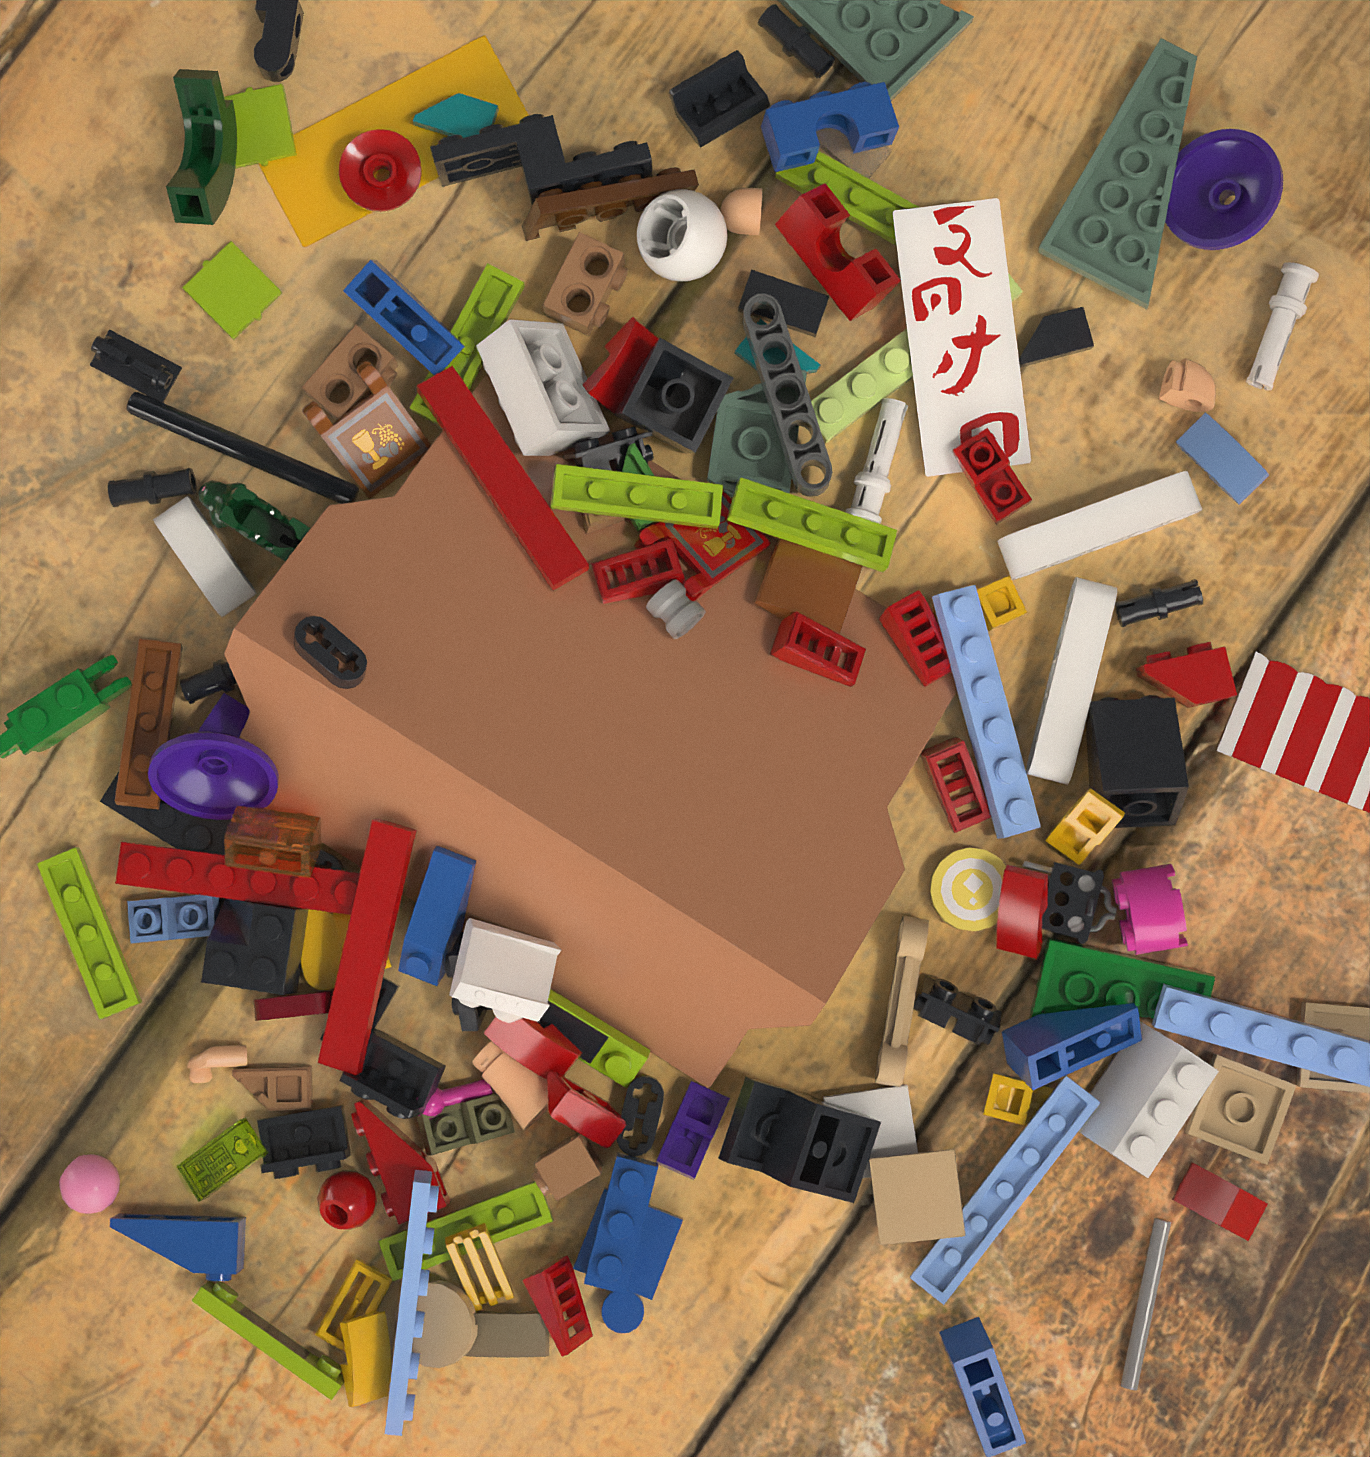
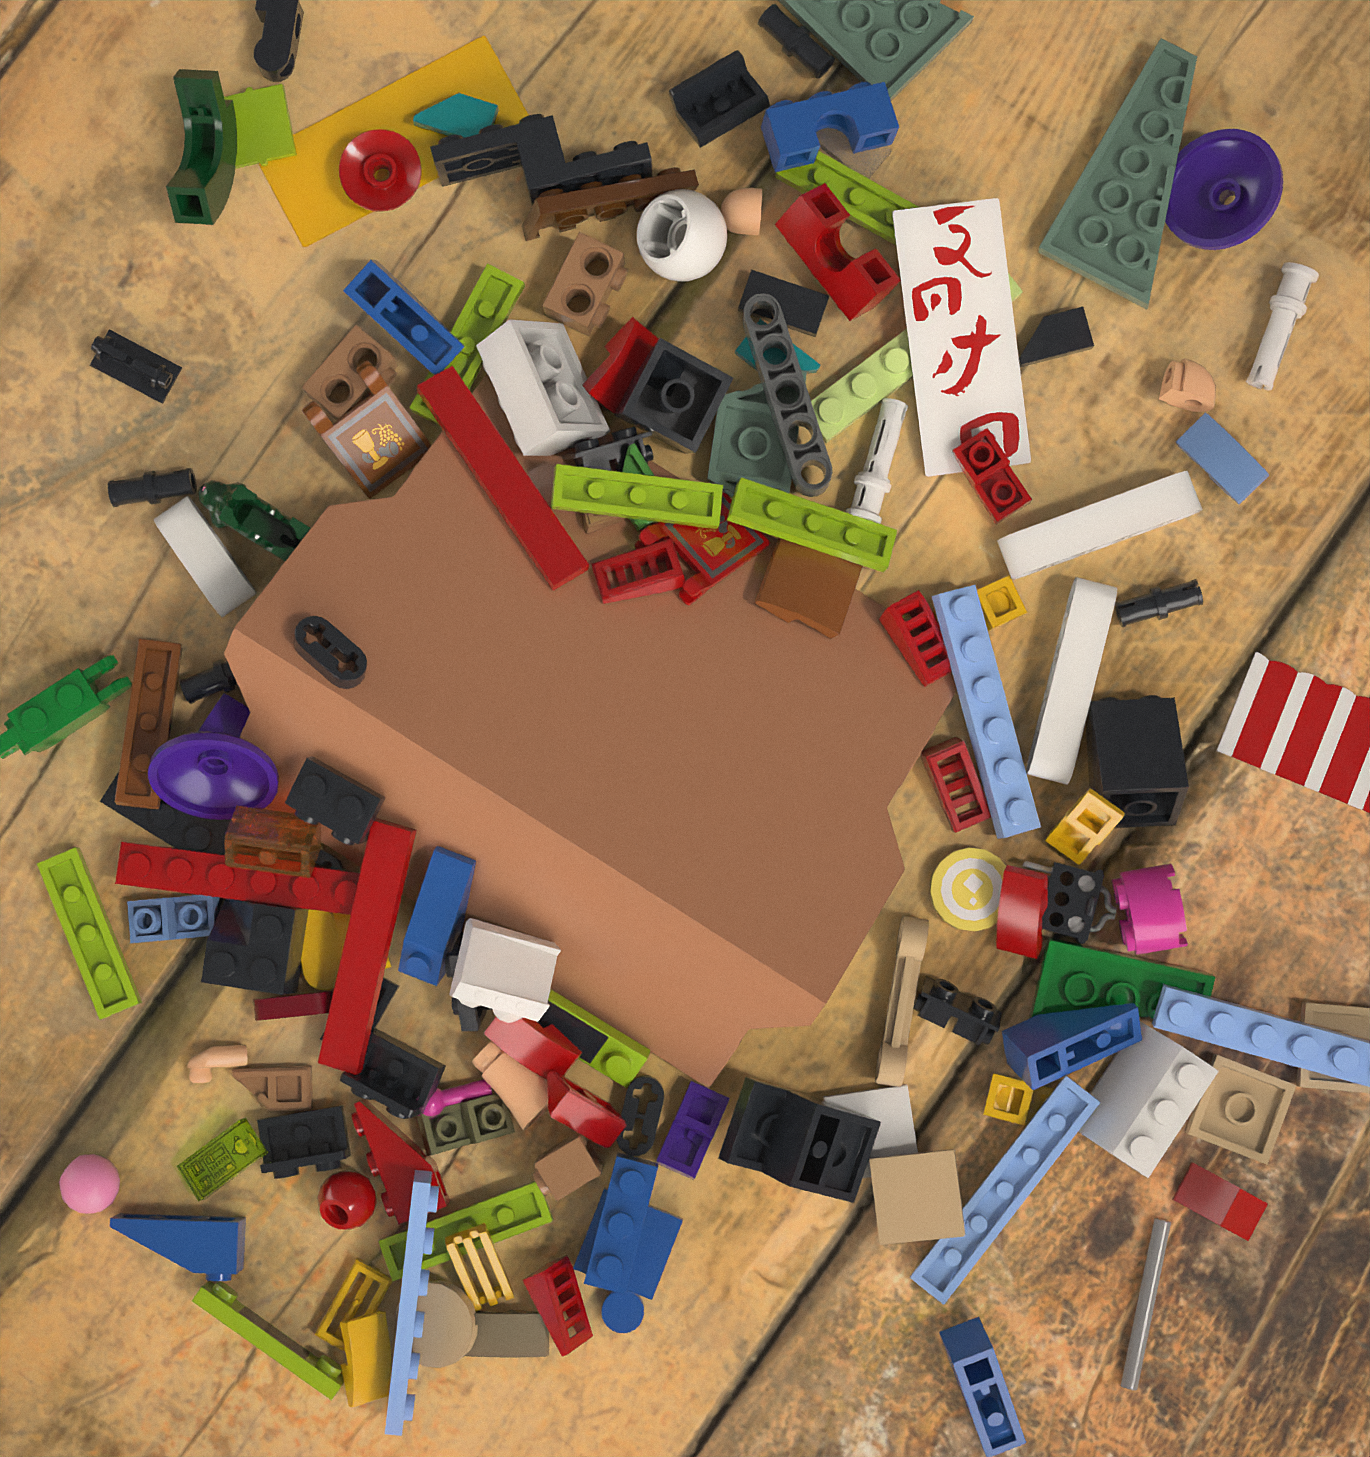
(232, 290): lime piece -> none
(242, 448): black axle -> none
(334, 801): none -> black bracket
(675, 609): light grey wheel -> none
(798, 655): red slope -> none
(1193, 678): red slope -> none

